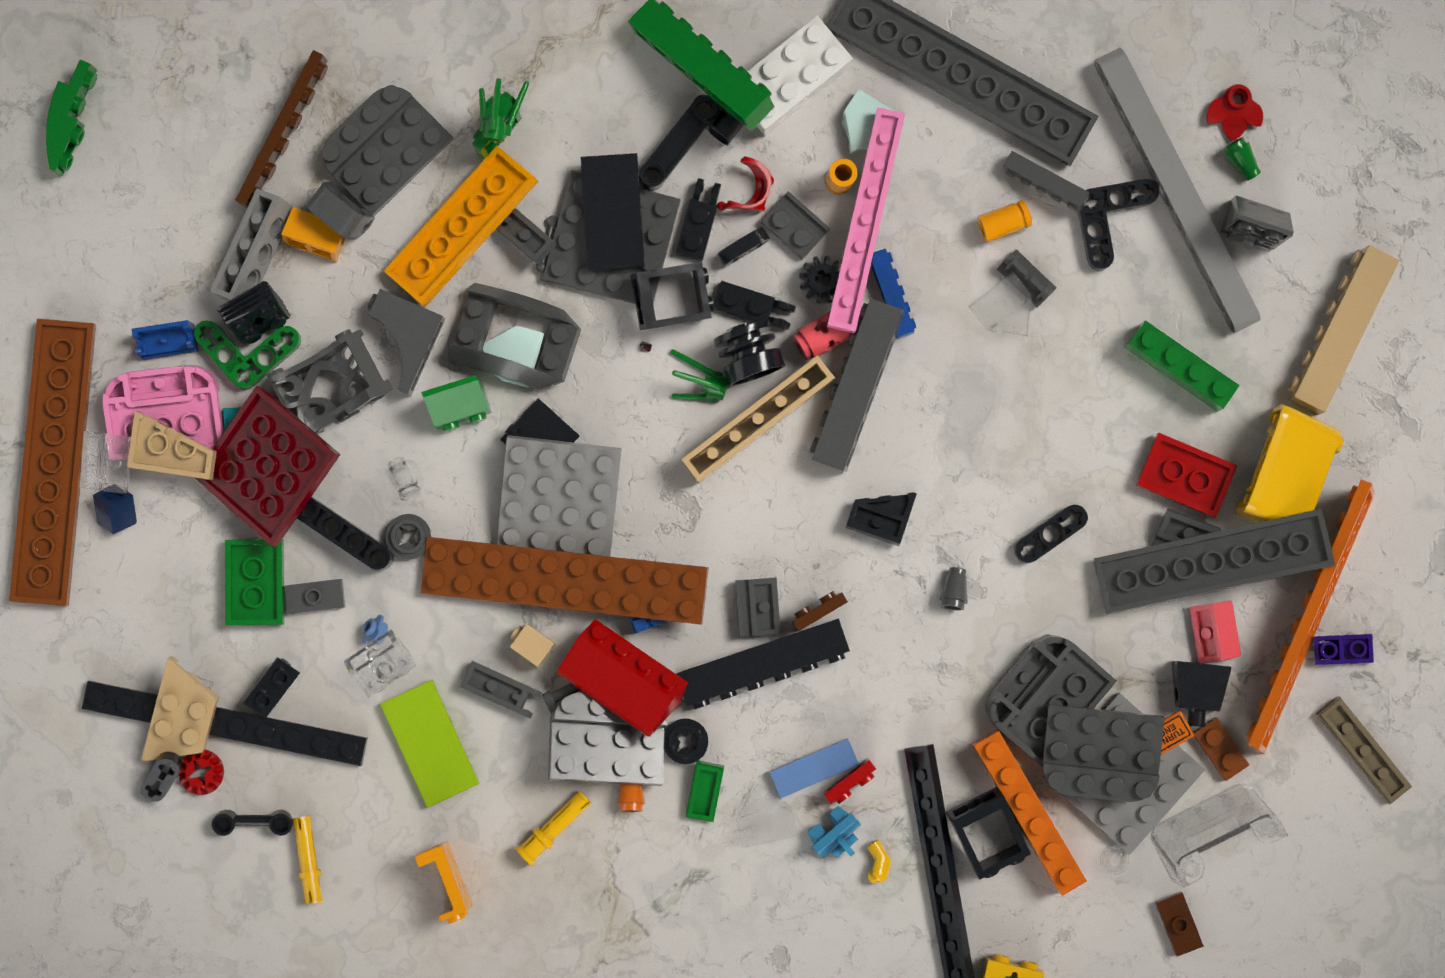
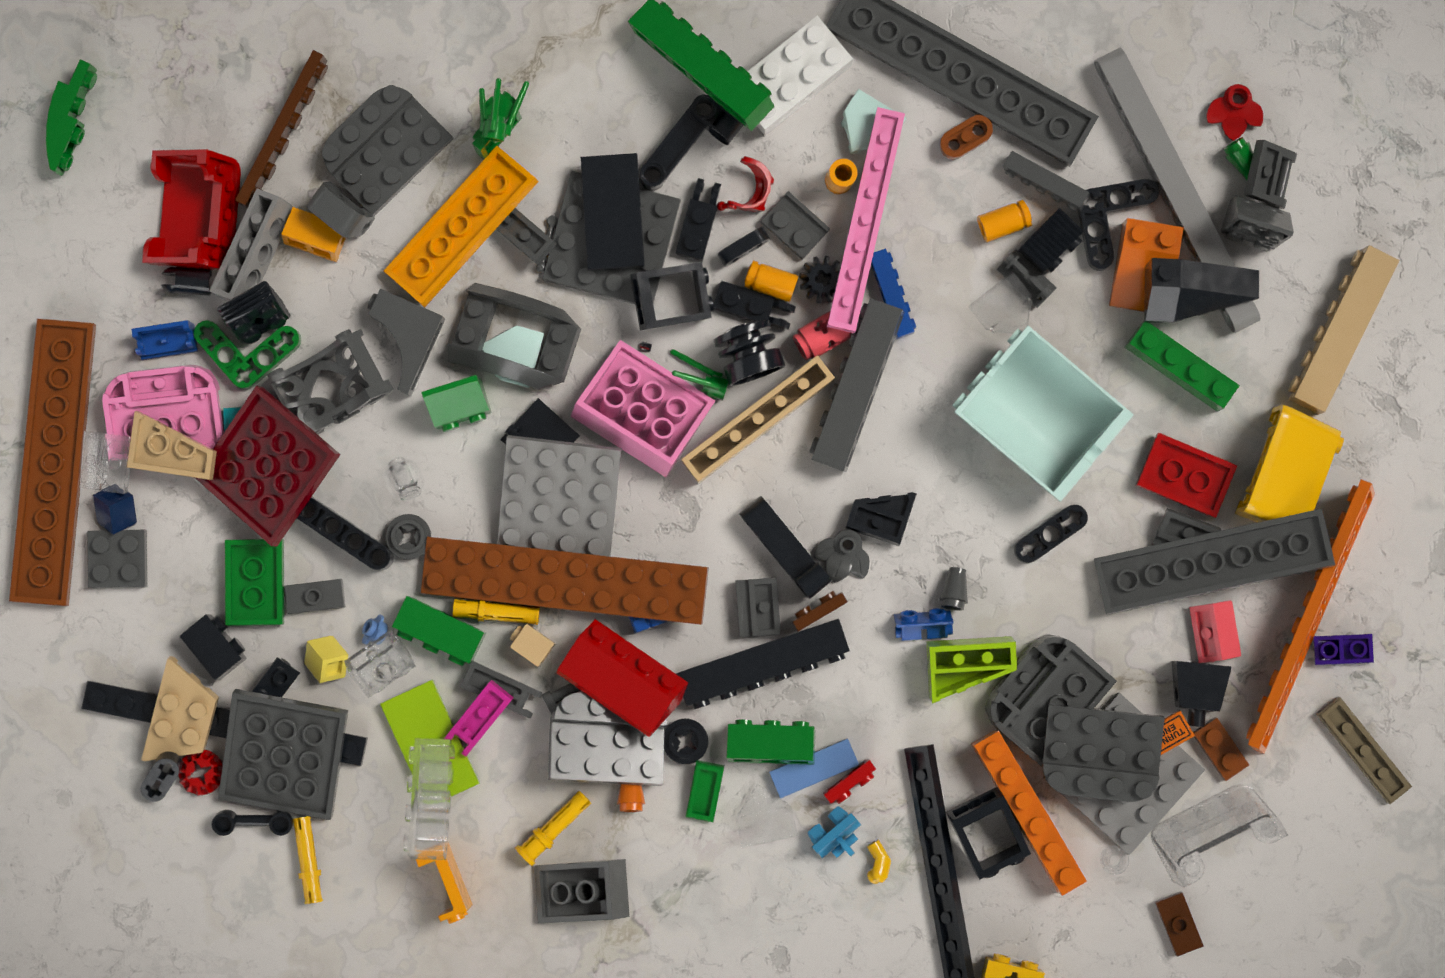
(117, 559): none -> dark grey plate
(188, 281): none -> black piece
(196, 208): none -> red windscreen
(213, 646): none -> black brick
(283, 754): none -> dark grey plate
(325, 659): none -> light yellow panel
(429, 799): none -> clear wedge
(438, 631): none -> green brick
(480, 715): none -> dark pink hinge
(493, 611): none -> yellow pin
(582, 891): none -> dark grey slope
(642, 408): none -> bright pink slope
(771, 281): none -> light orange piece
(771, 742): none -> green brick
(785, 547): none -> black beam
(841, 559): none -> dark grey plate
(936, 622): none -> blue hinge
(965, 137): none -> dark orange plate
(967, 662): none -> lime wedge
(1042, 412): none -> light aqua cylinder
(1051, 241): none -> black brick
(1137, 246): none -> orange slope
(1192, 288): none -> black wedge
(1269, 173): none -> dark grey plate

